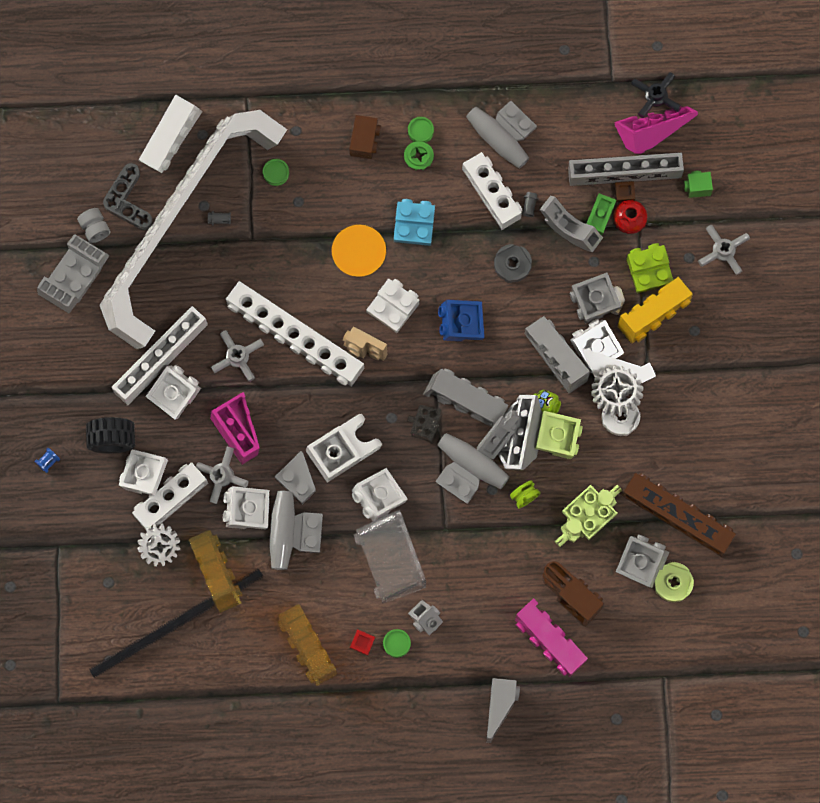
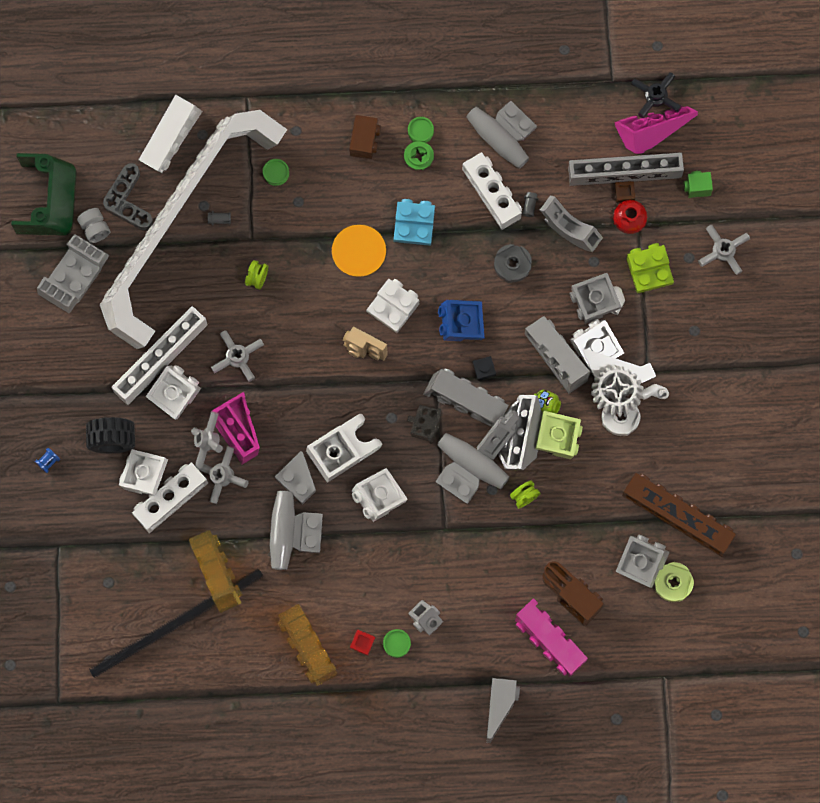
(59, 214): none -> dark green windscreen
(151, 546): white gear -> none
(206, 440): none -> light grey bar
(242, 293): white brick -> none
(246, 508): white plate -> none
(256, 274): none -> lime wheel
(391, 557): clear windscreen -> none
(484, 368): none -> black plate
(588, 514): yellowish green piece -> none
(601, 212): bright green plate -> none
(655, 310): yellow wedge -> none
(656, 391): none -> white arm

